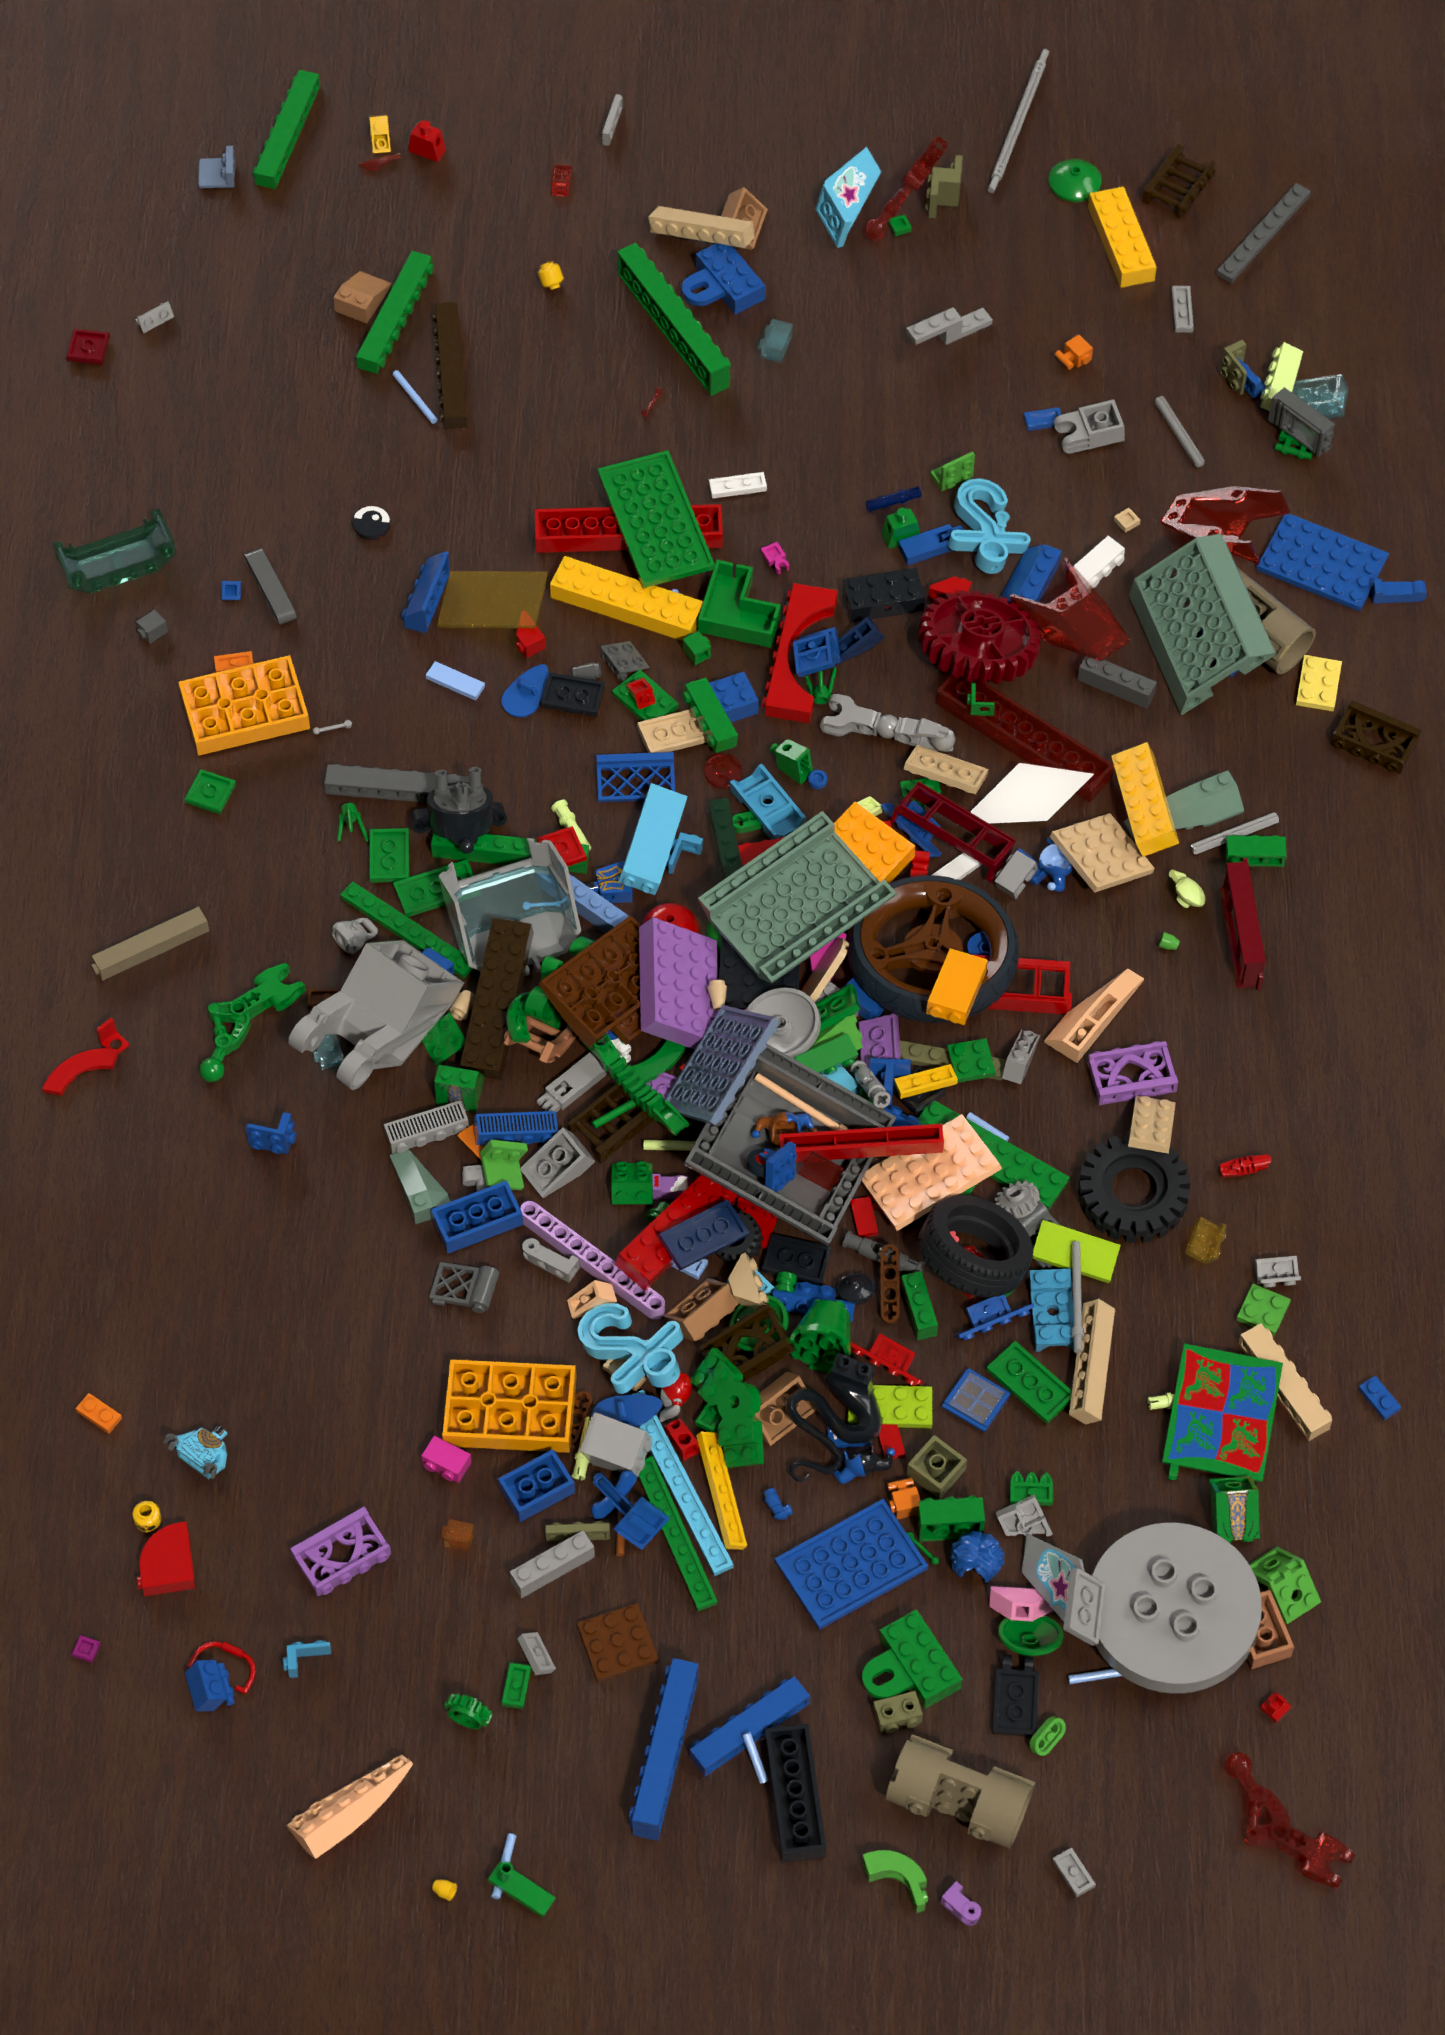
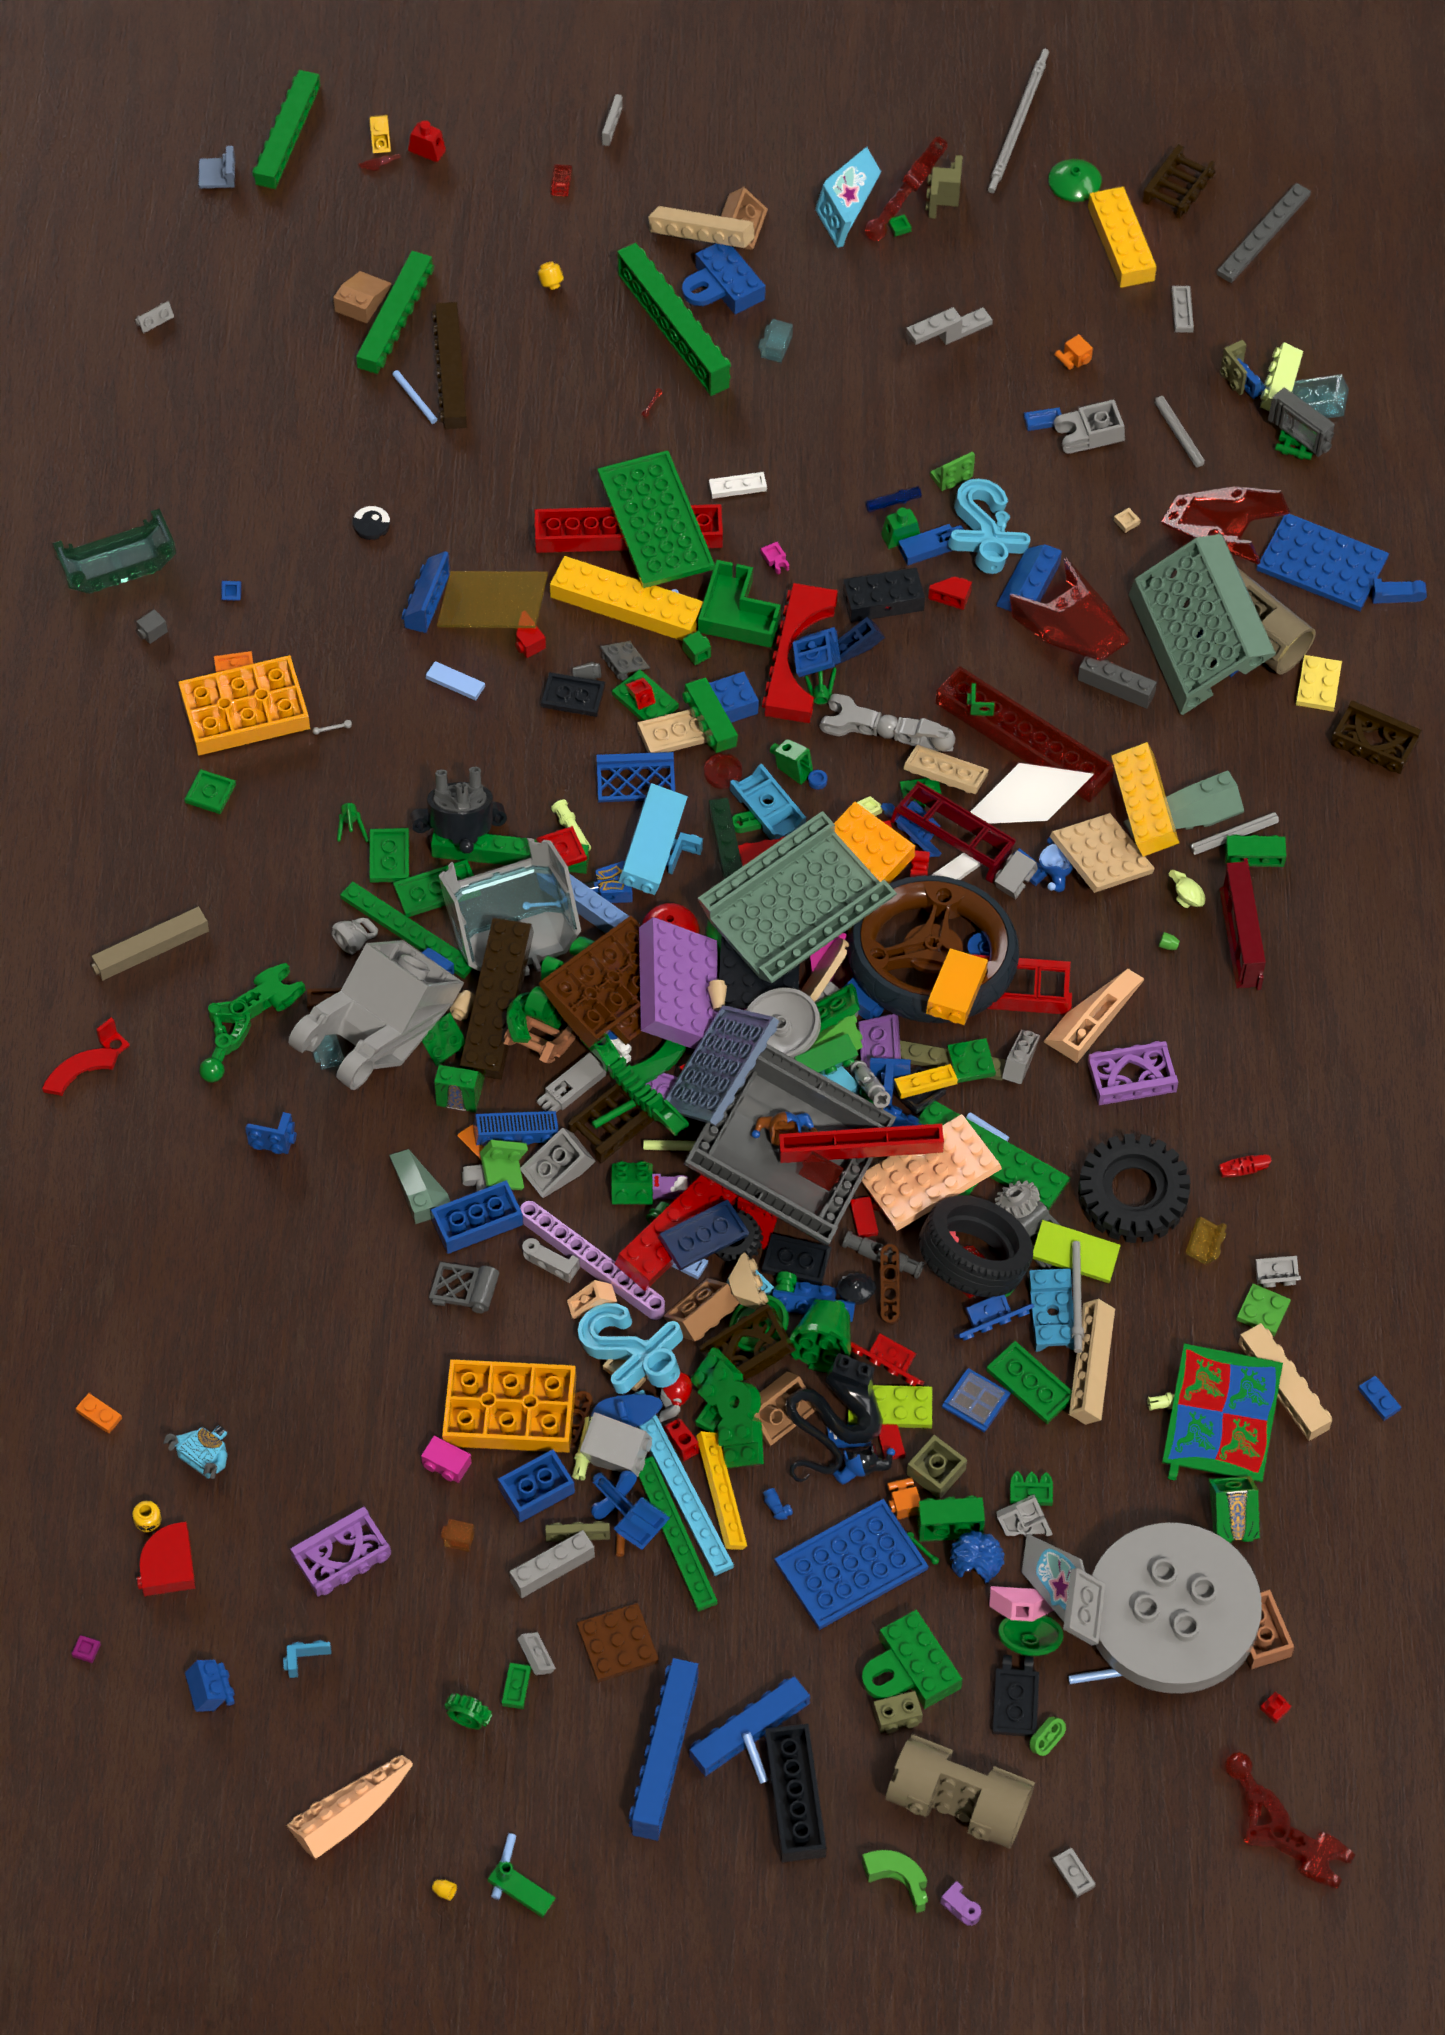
(88, 346): dark red plate -> none
(232, 1650): red piece -> none
(270, 586): dark grey beam -> none
(382, 783): dark grey brick -> none
(426, 1127): light grey brick -> none
(526, 692): blue shield -> none
(774, 1165): blue plate -> none
(799, 1103): light nougat bar -> none
(919, 1305): green brick -> none
(979, 637): dark red gear -> none
(1101, 561): white brick -> none
(1152, 1124): tan plate -> none
(1283, 1575): bright green bracket -> none

